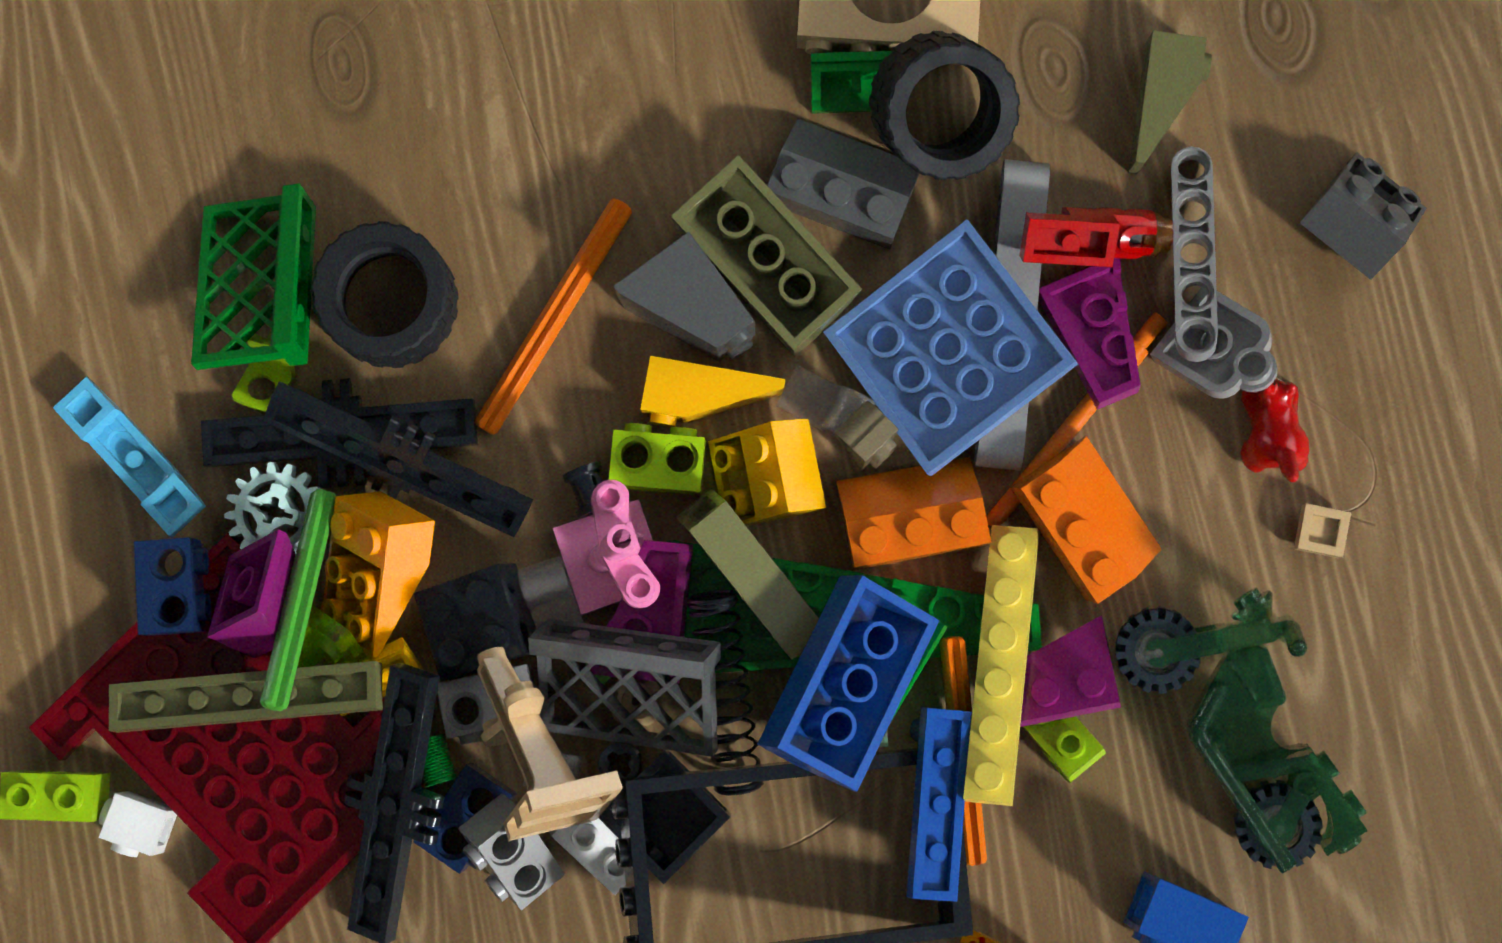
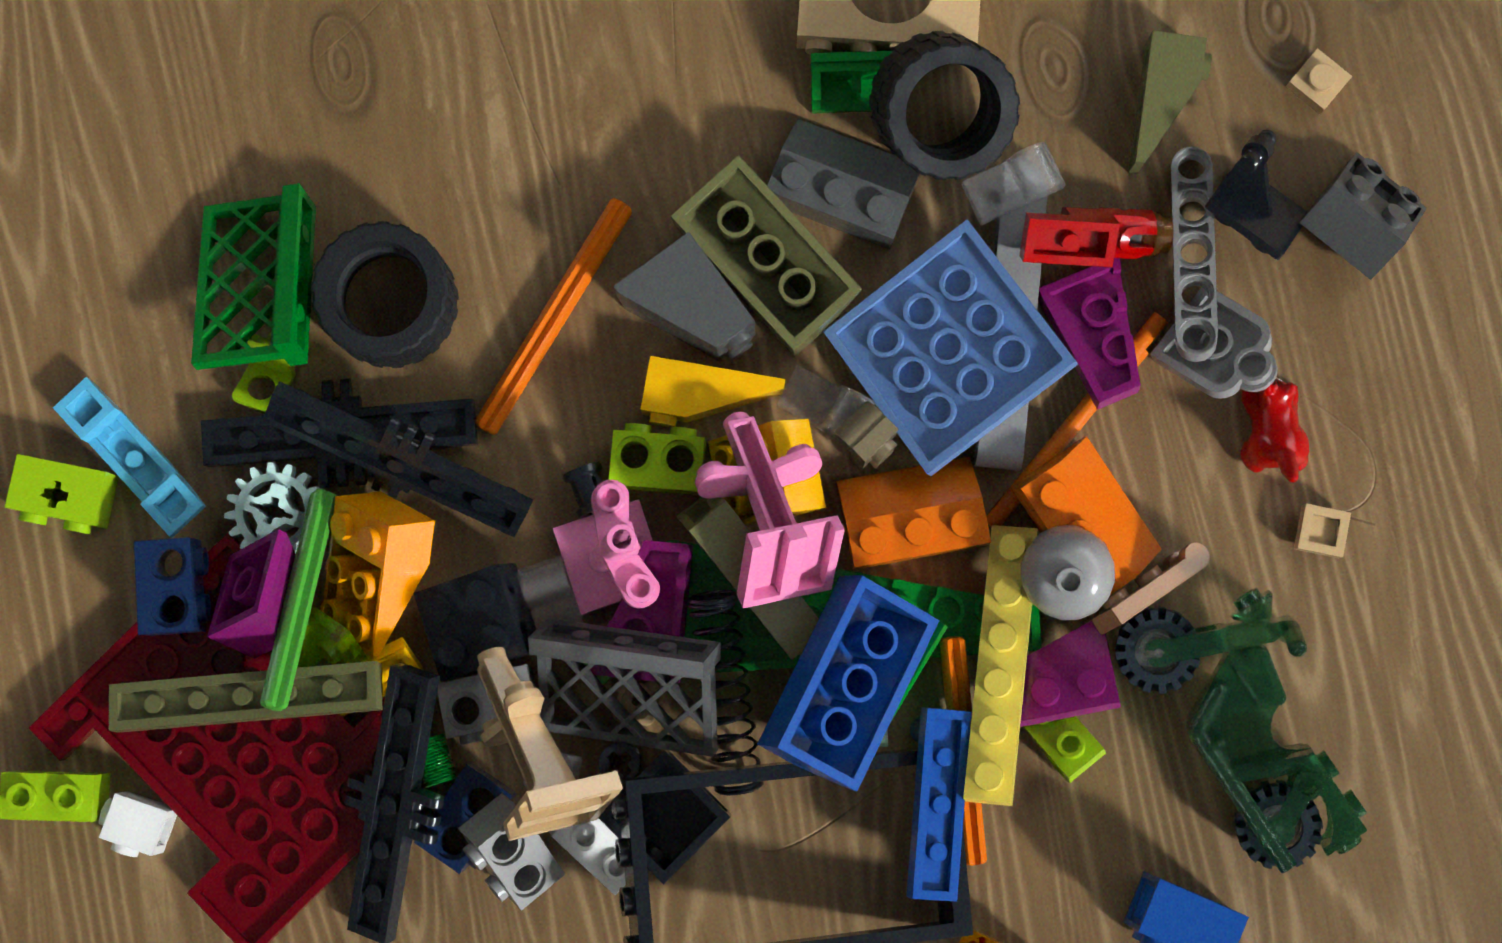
(35, 487): none -> lime brick
(785, 555): none -> bright pink piece
(1013, 184): none -> clear plate
(1067, 572): none -> light grey cylinder
(1152, 586): none -> medium nougat plate
(1253, 205): none -> black plate
(1318, 81): none -> tan plate

